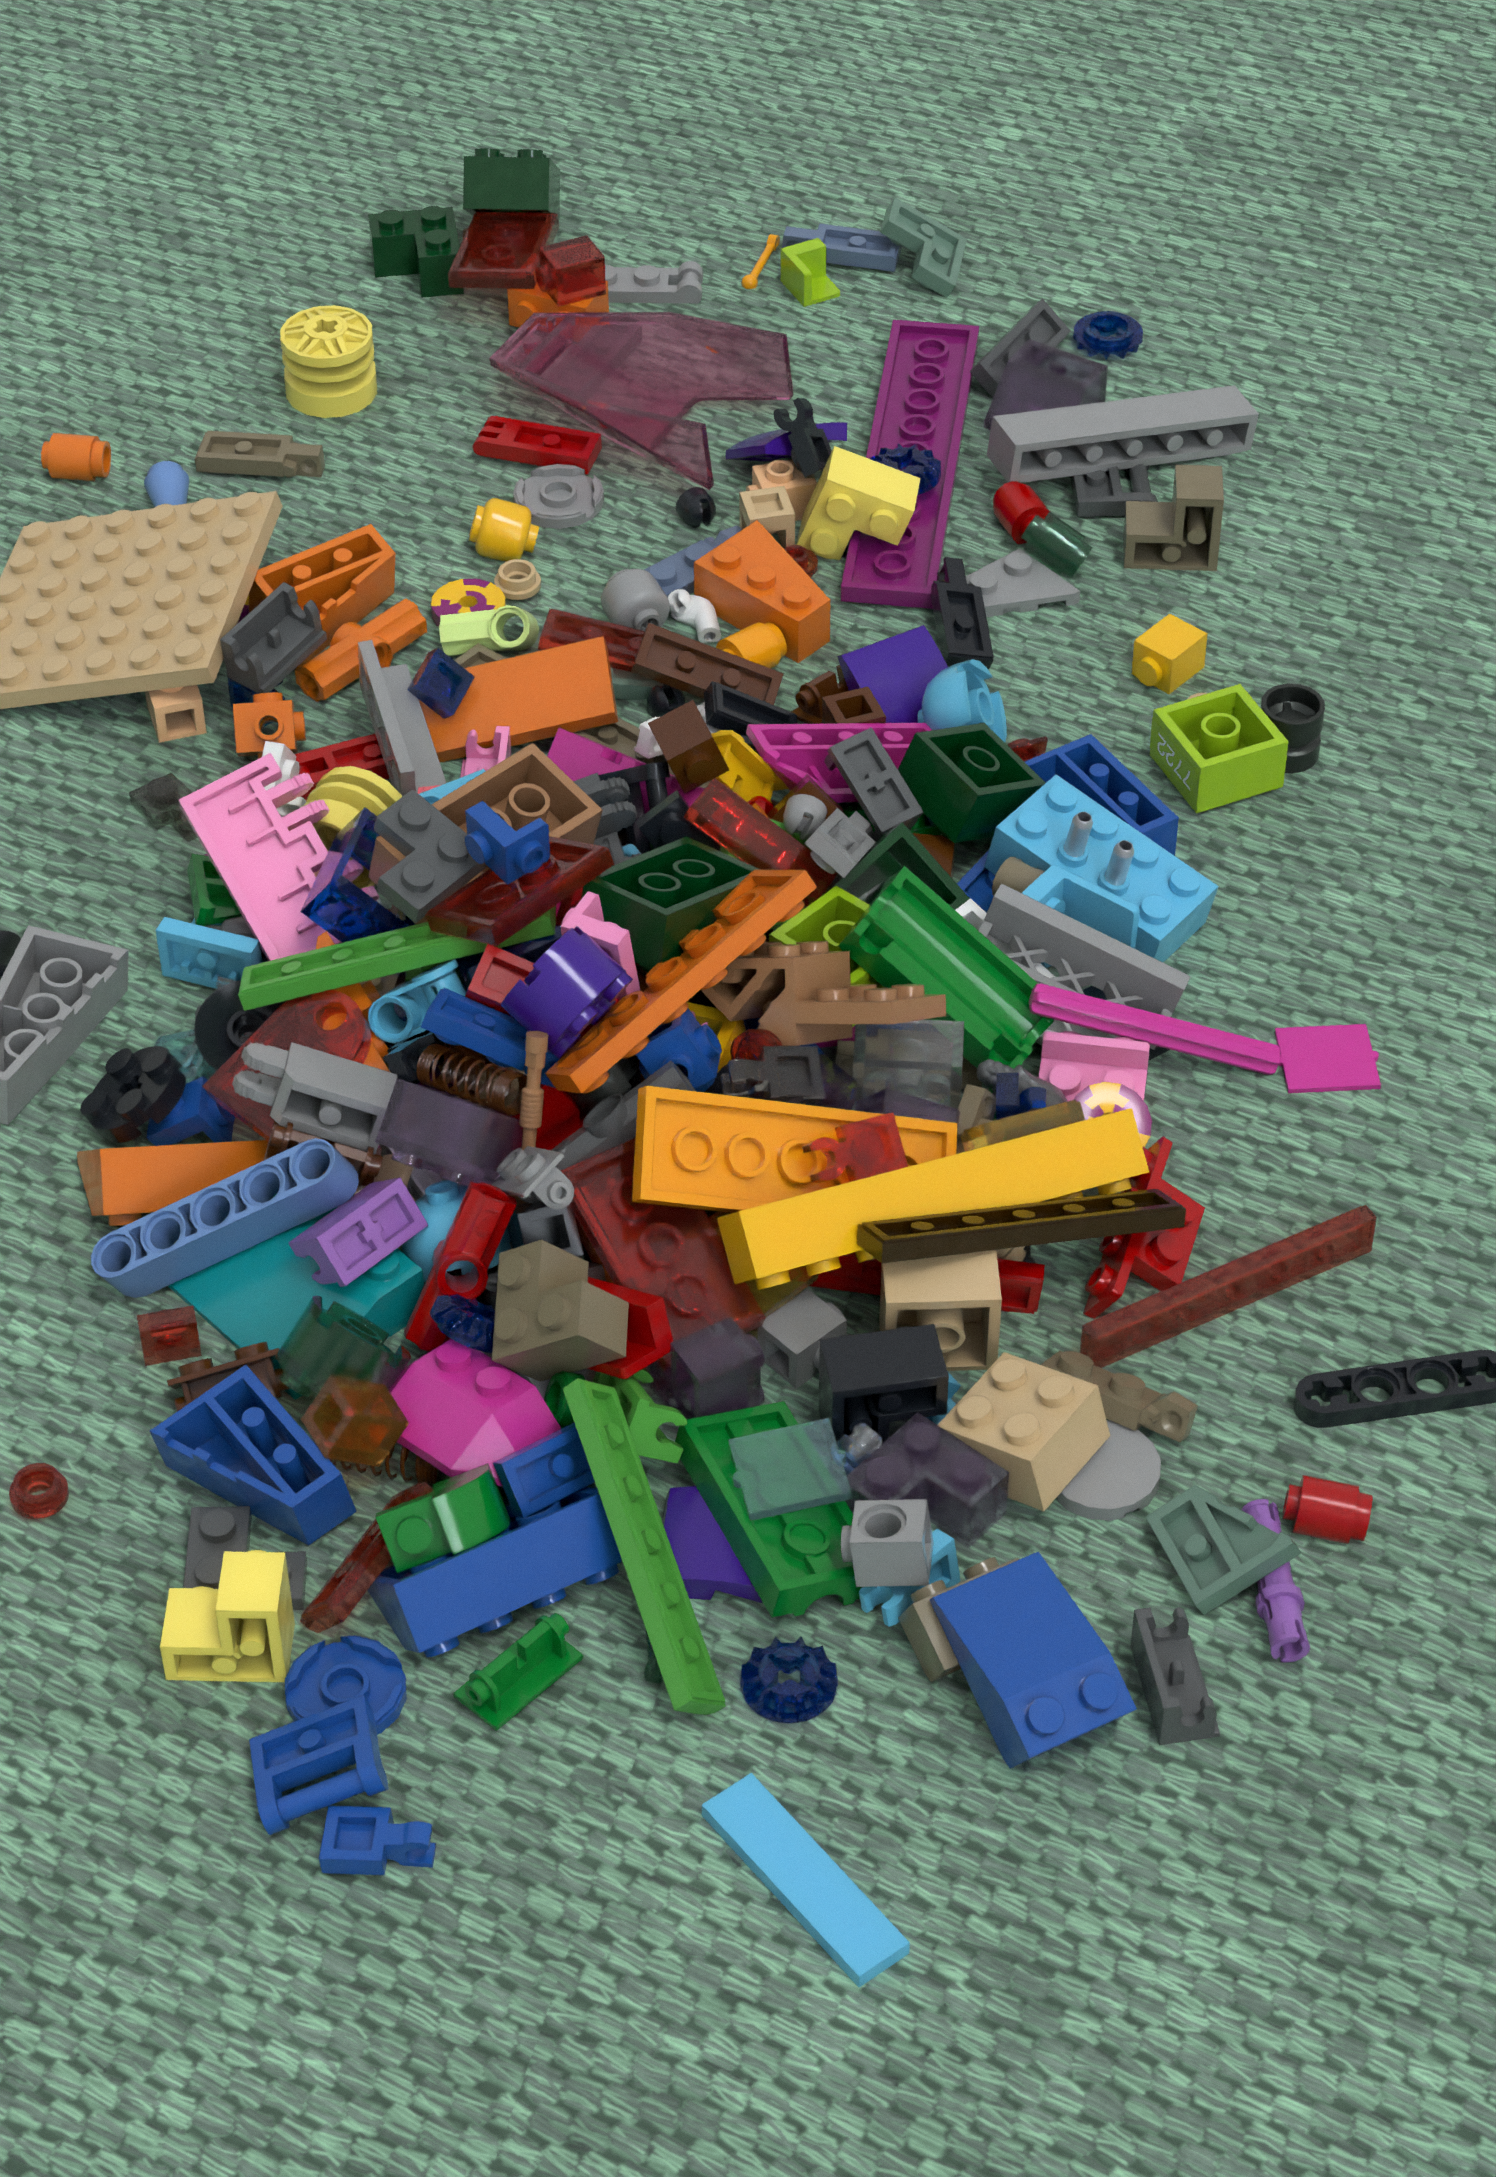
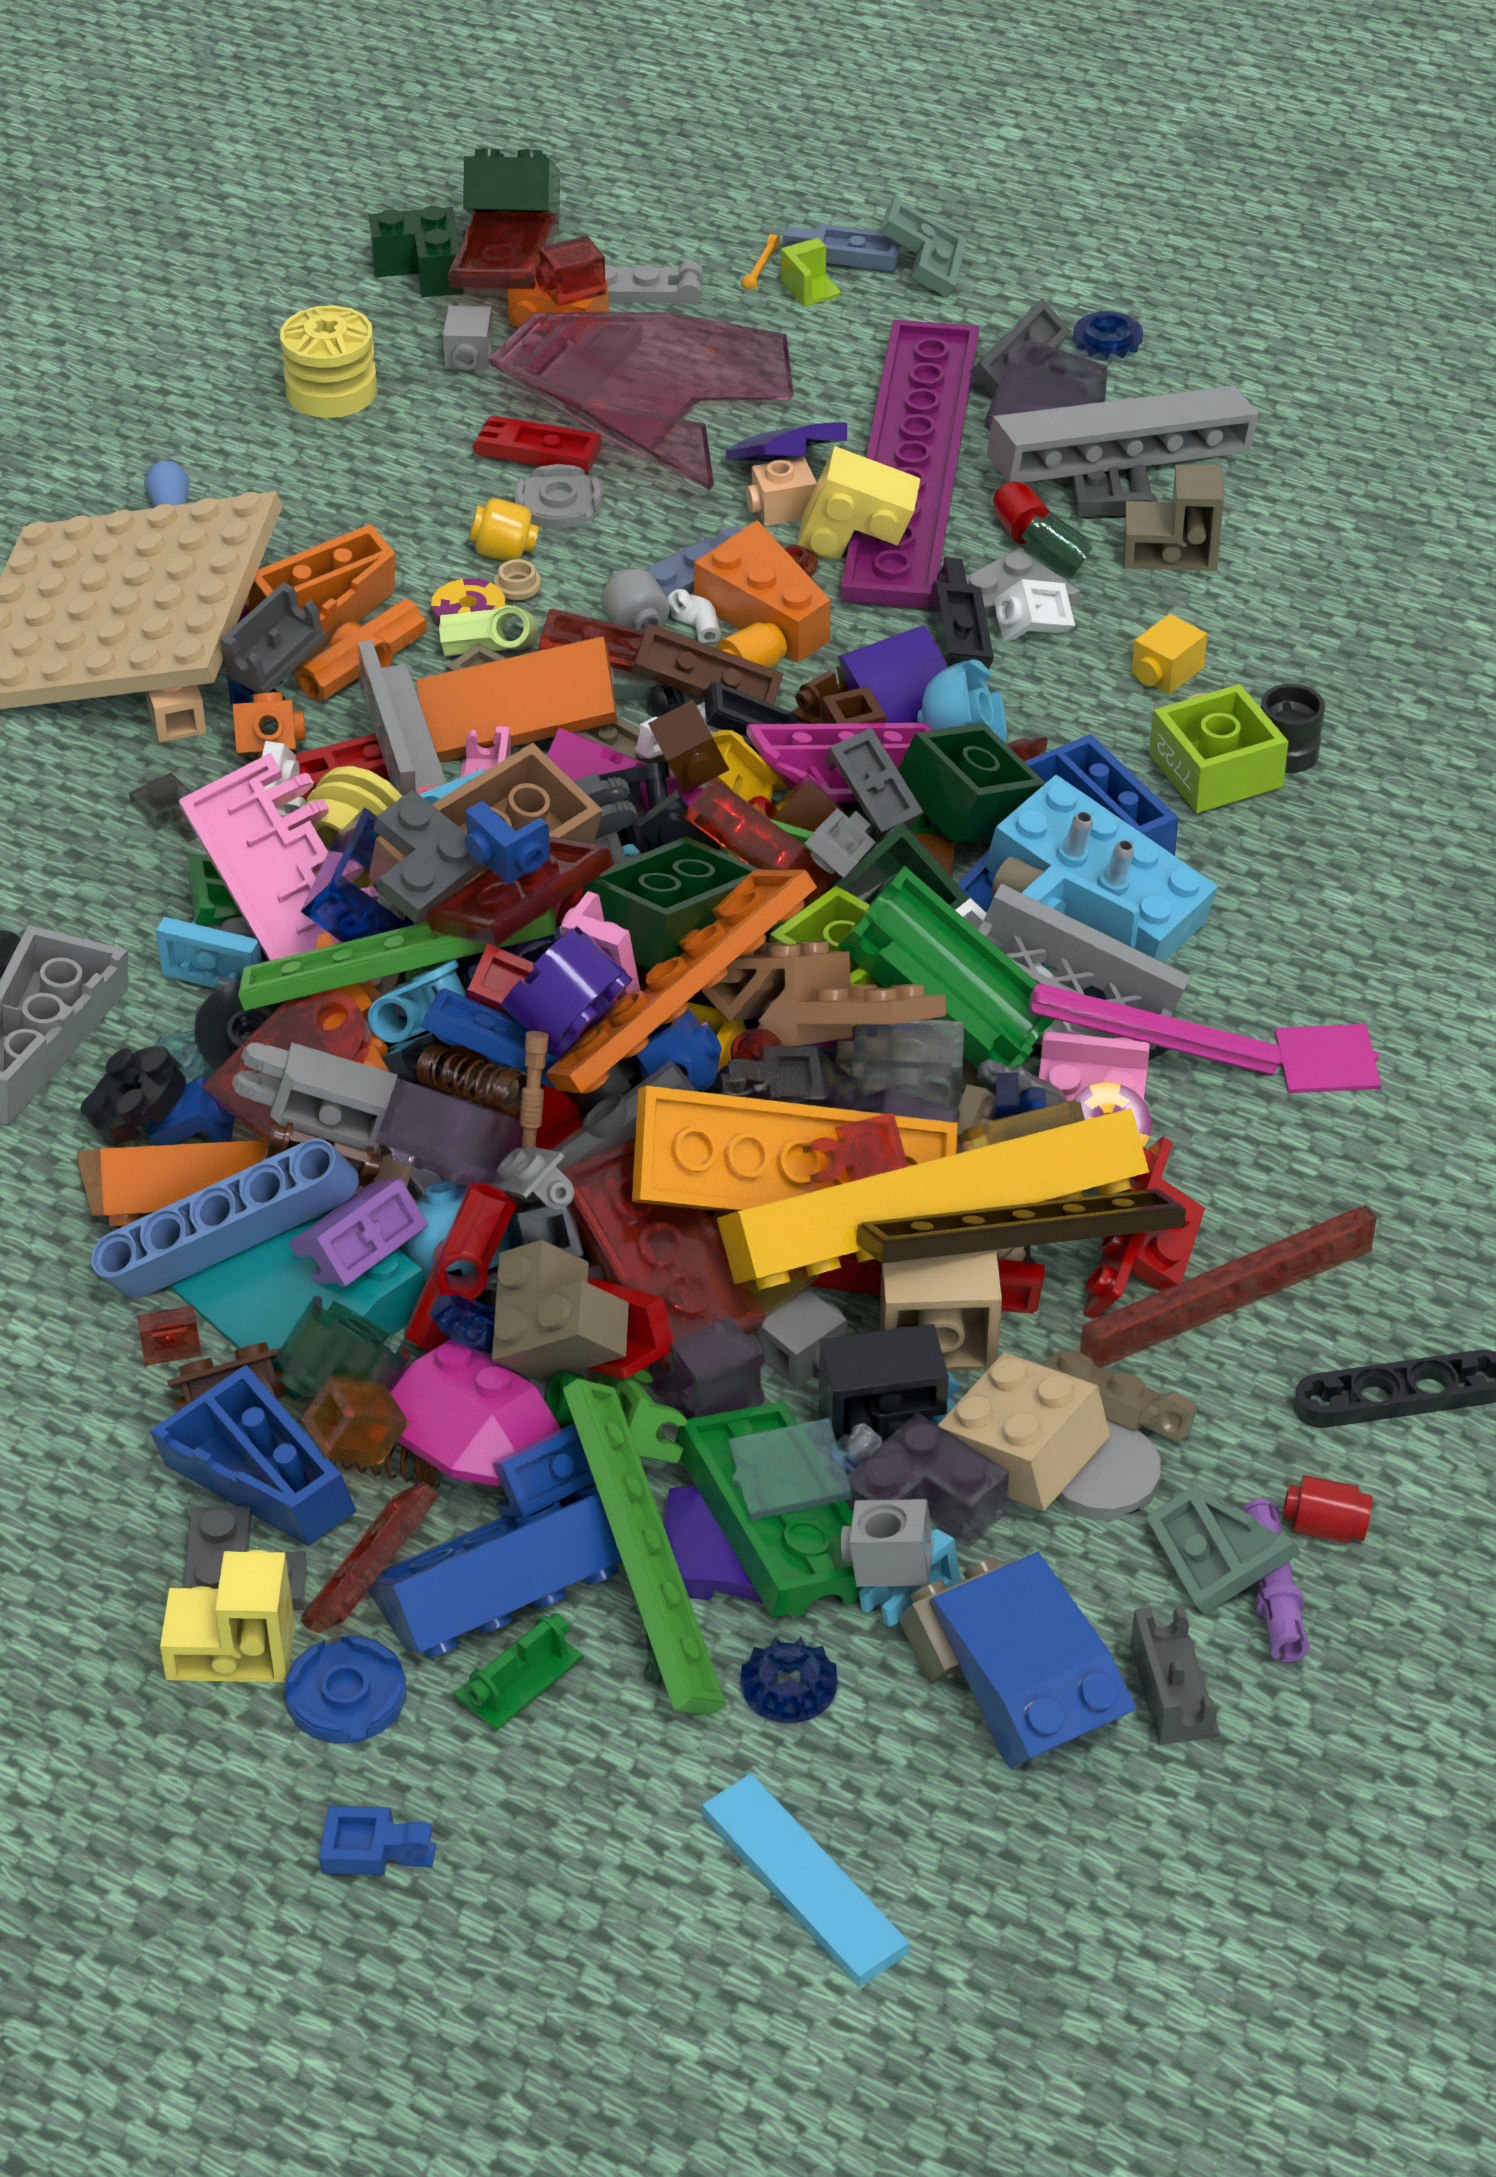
(38, 1478): clear red plate -> none
(76, 457): orange brick -> none
(258, 455): dark tan hinge -> none
(313, 1749): blue plate -> none
(441, 683): clear blue plate -> none
(447, 1520): green brick -> none
(468, 337): none -> light grey brick
(691, 510): black hinge -> none
(771, 509): tan panel -> none
(803, 805): light grey hinge -> none
(808, 442): black plate -> none
(917, 463): clear blue gear -> none
(1033, 607): none -> white bracket

